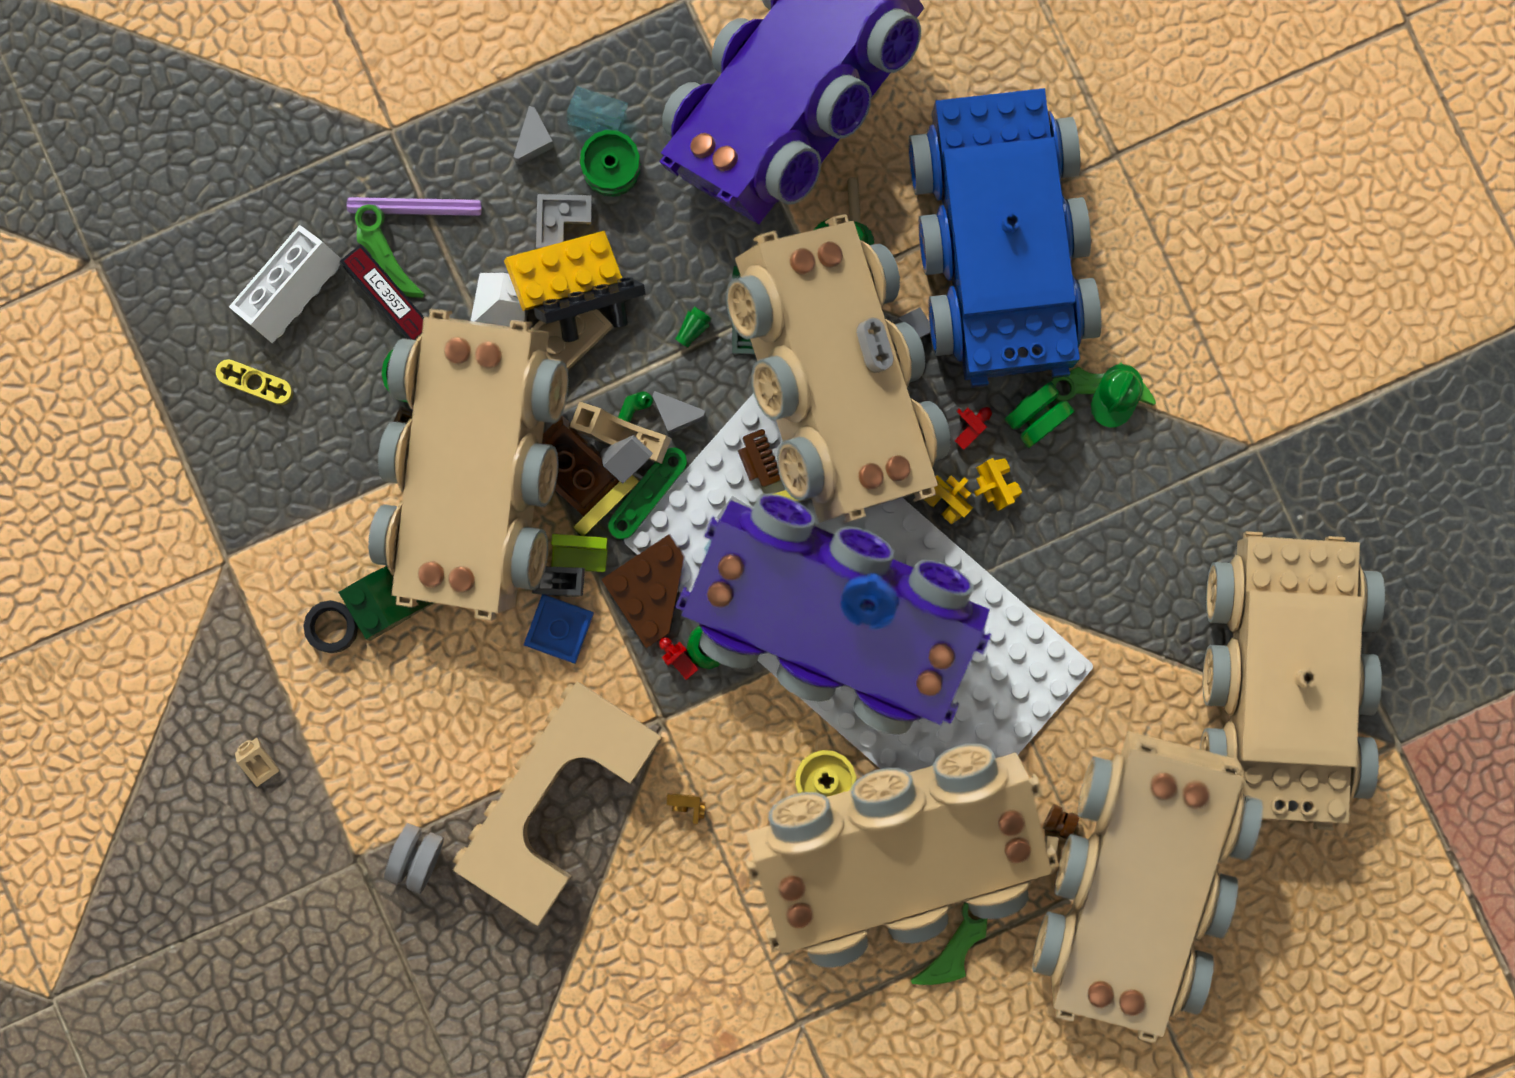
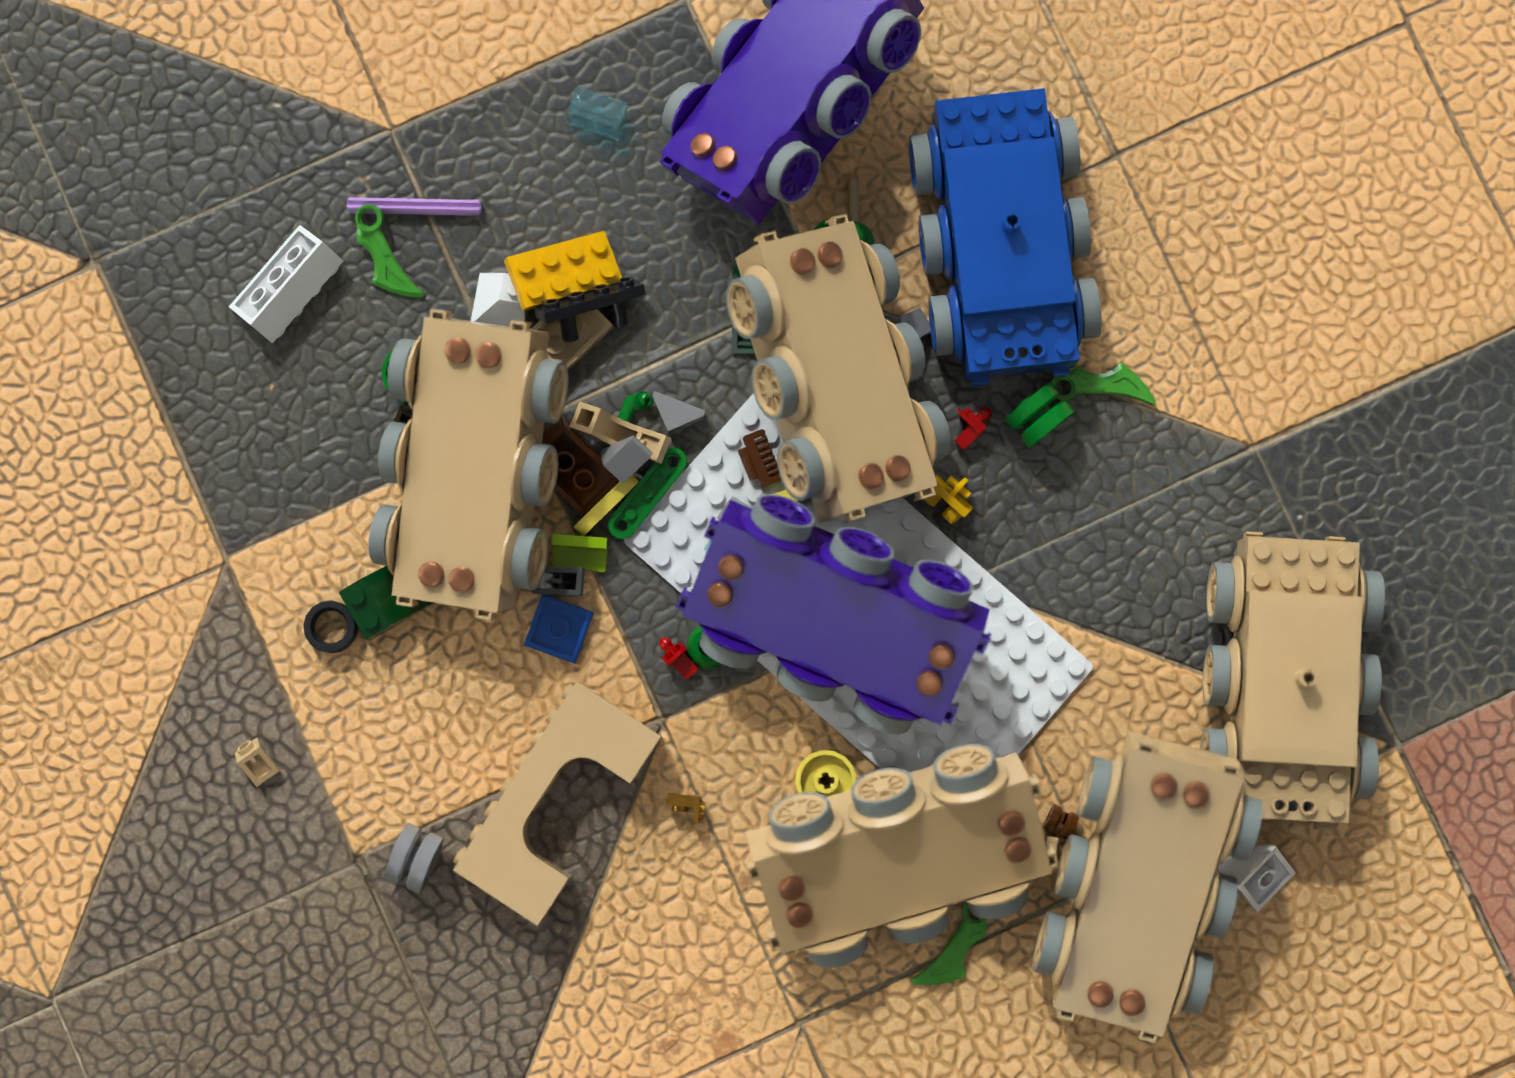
(233, 381): light yellow beam -> none
(383, 292): tile -> none
(533, 138): light grey slope -> none
(558, 210): light grey plate -> none
(621, 151): green wheel -> none
(649, 589): reddish brown plate -> none
(693, 326): green cone -> none
(871, 589): blue plate -> none
(874, 345): light grey beam -> none
(993, 484): yellow hips -> none
(1117, 395): green piece -> none
(1259, 875): none -> white slope

